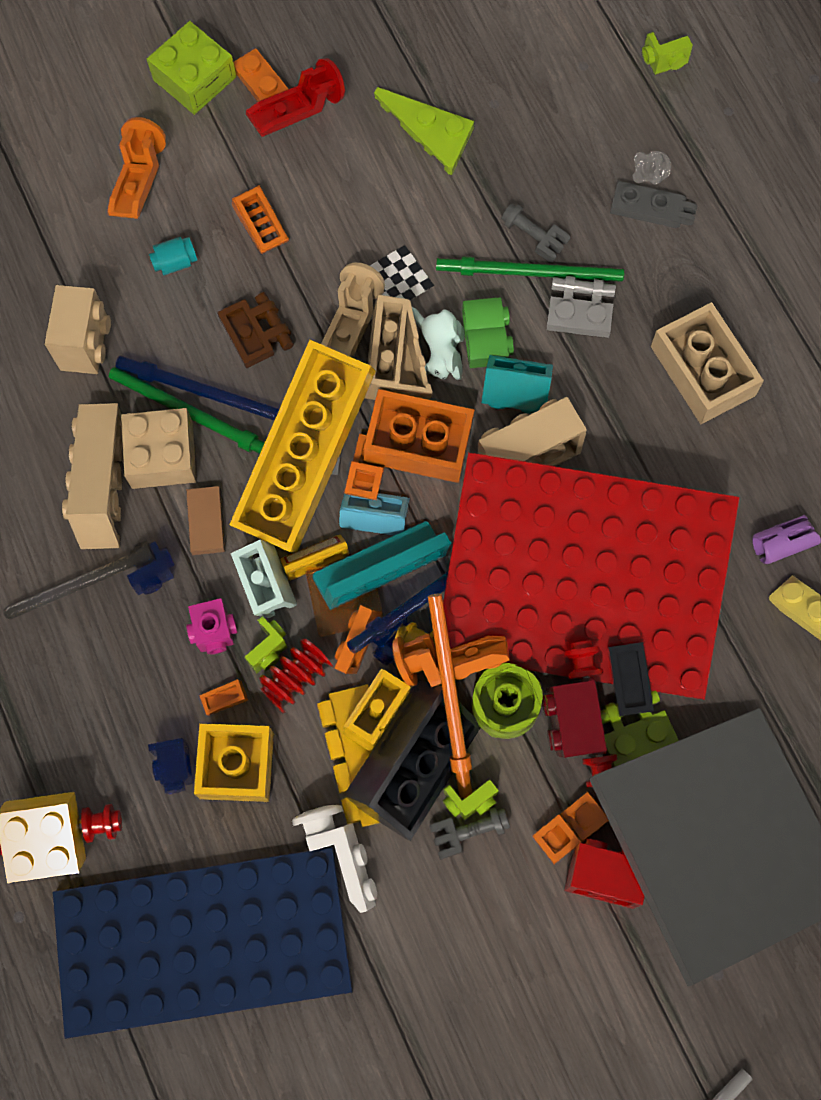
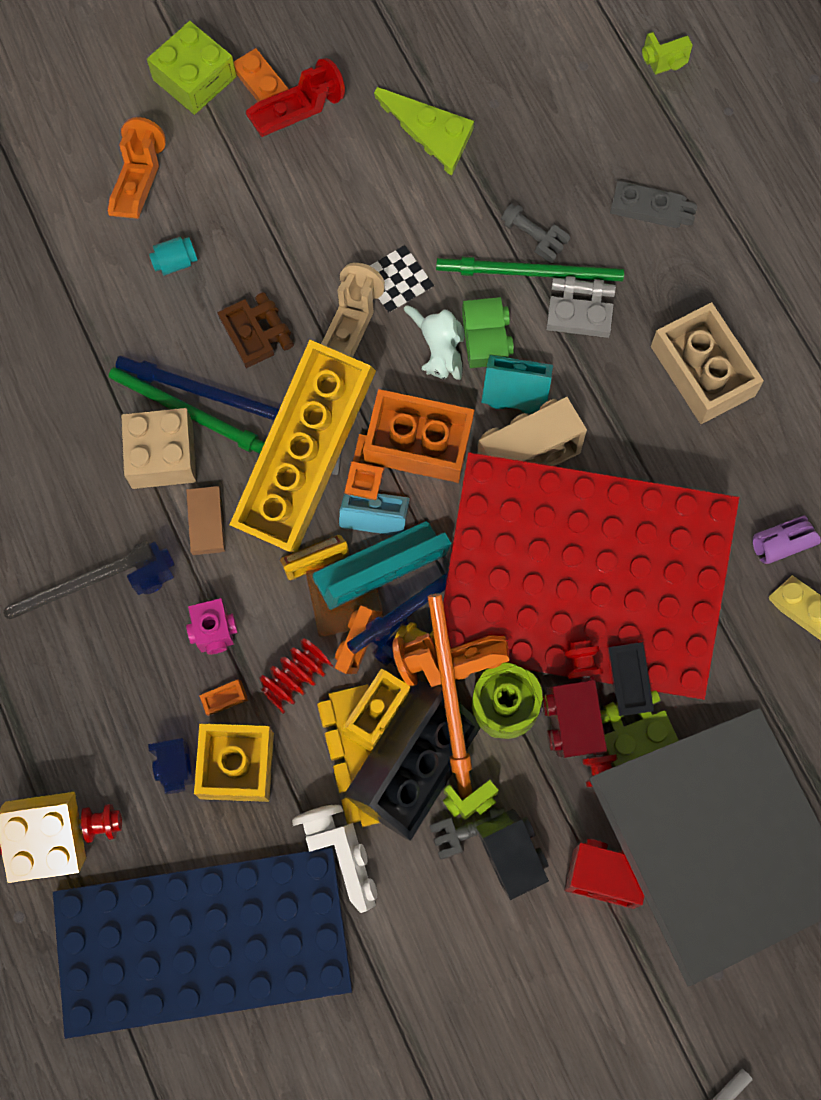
(77, 329): tan brick -> none
(95, 476): tan wedge -> none
(249, 198): orange slope -> none
(263, 578): light aqua brick -> none
(267, 652): lime bracket -> none
(396, 350): tan wedge -> none
(513, 854): none -> black brick
(571, 827): orange slope -> none
(645, 167): clear brick -> none

